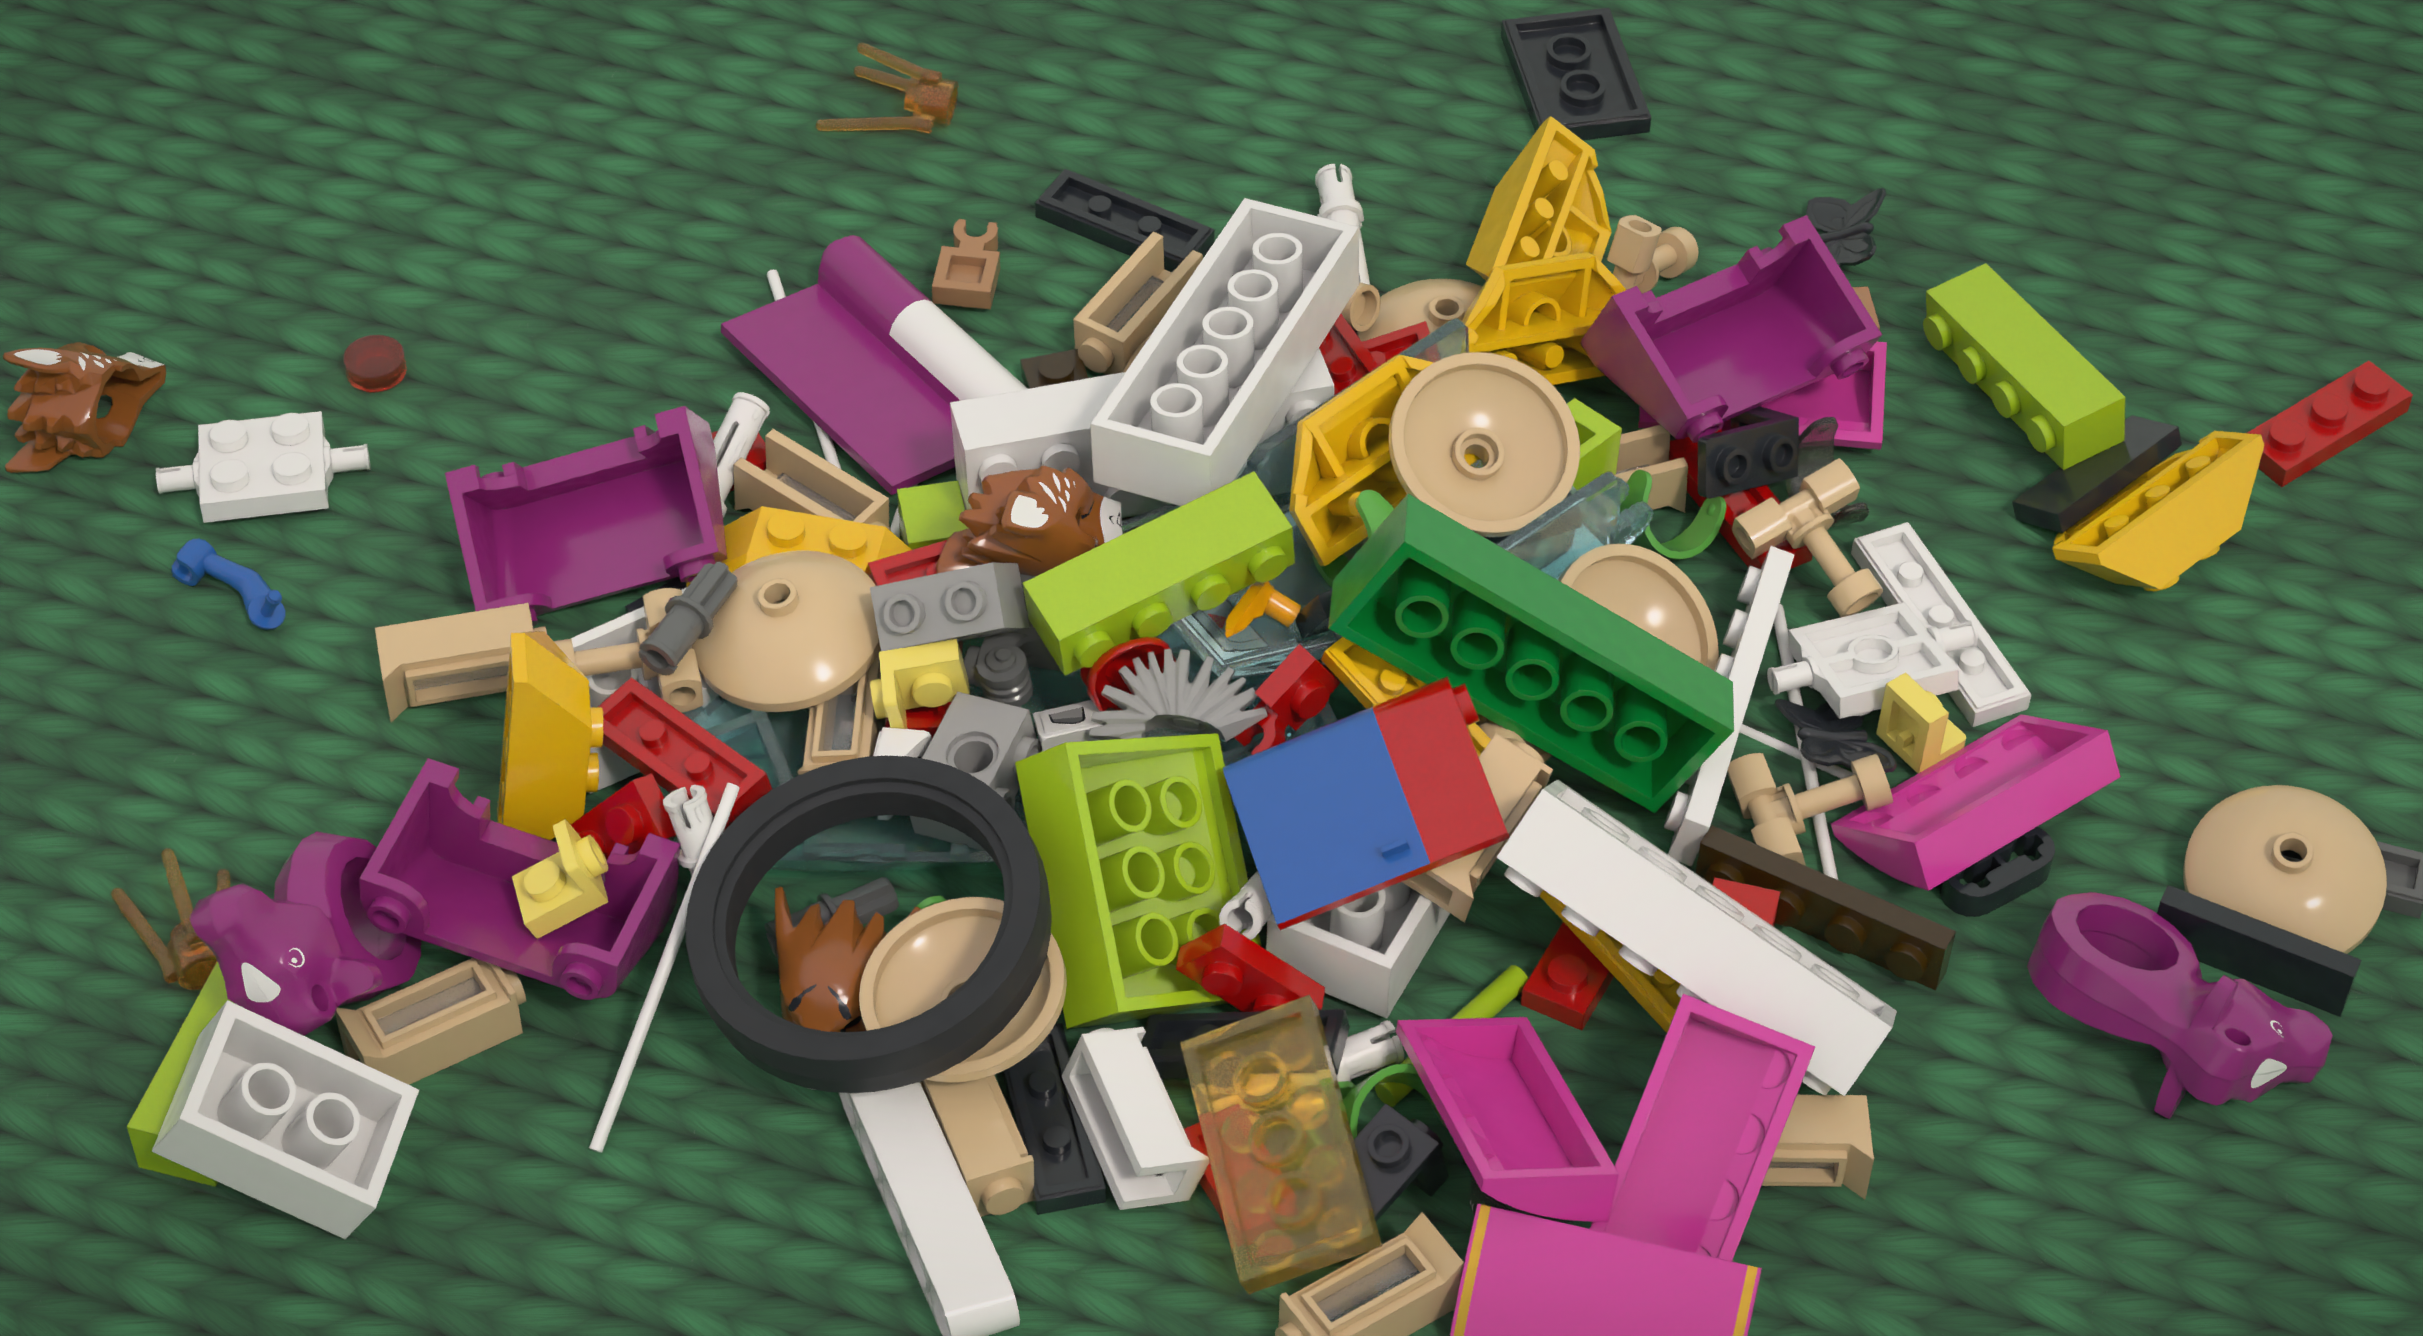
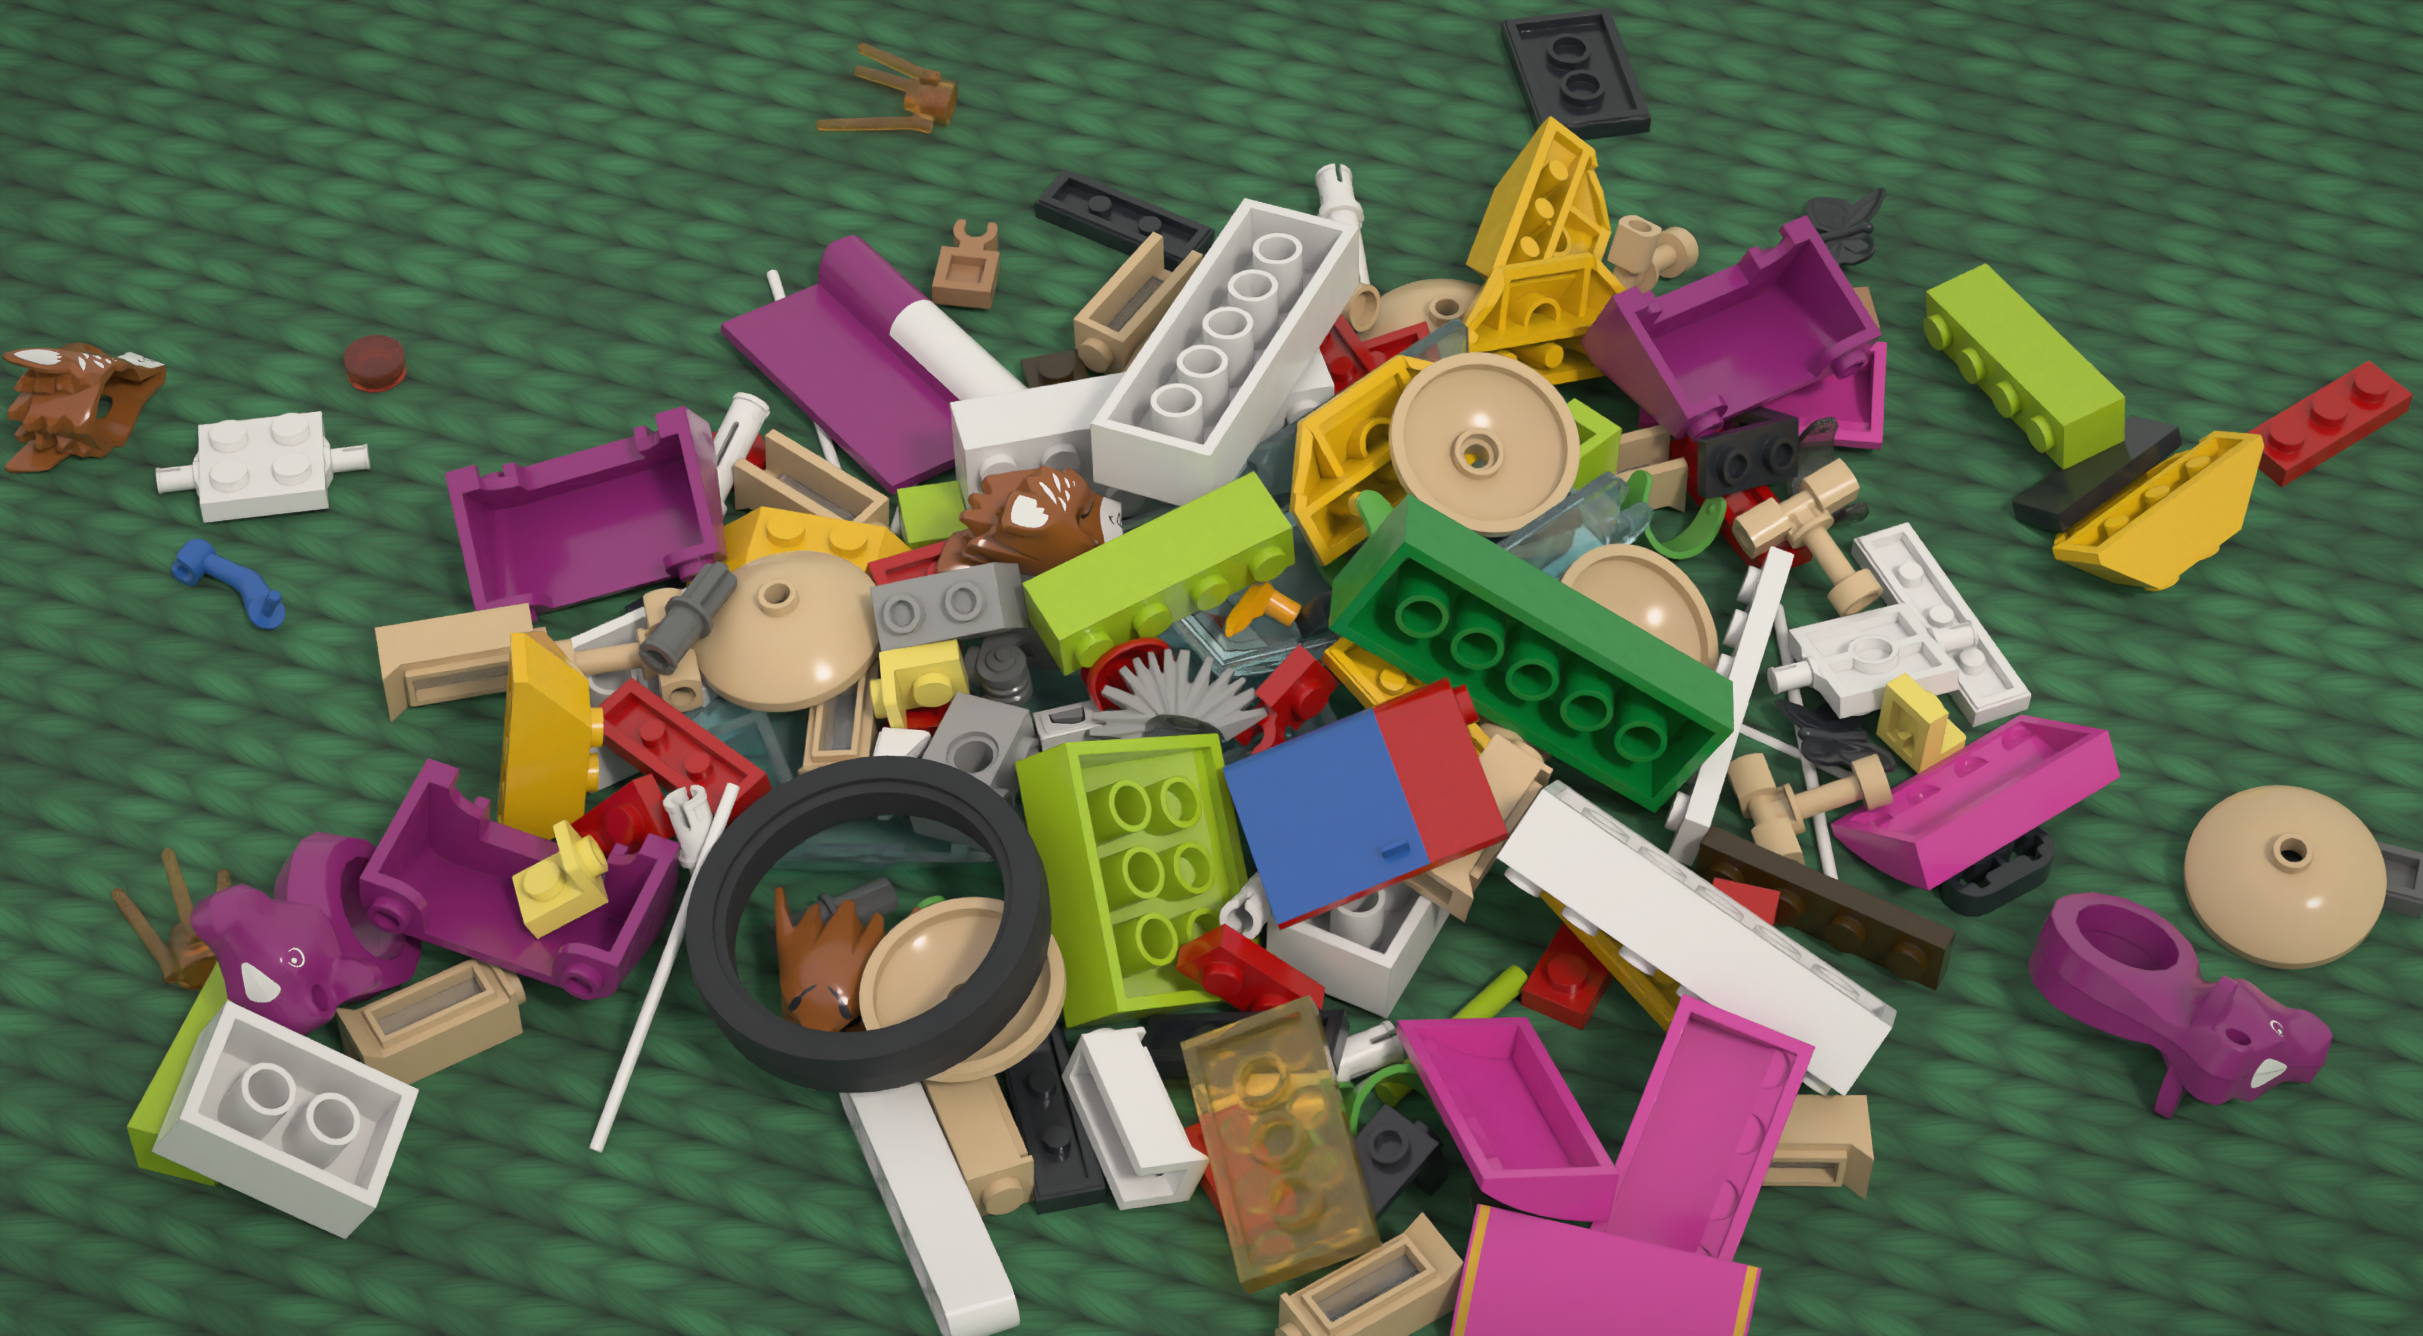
(2262, 951): black tile -> none

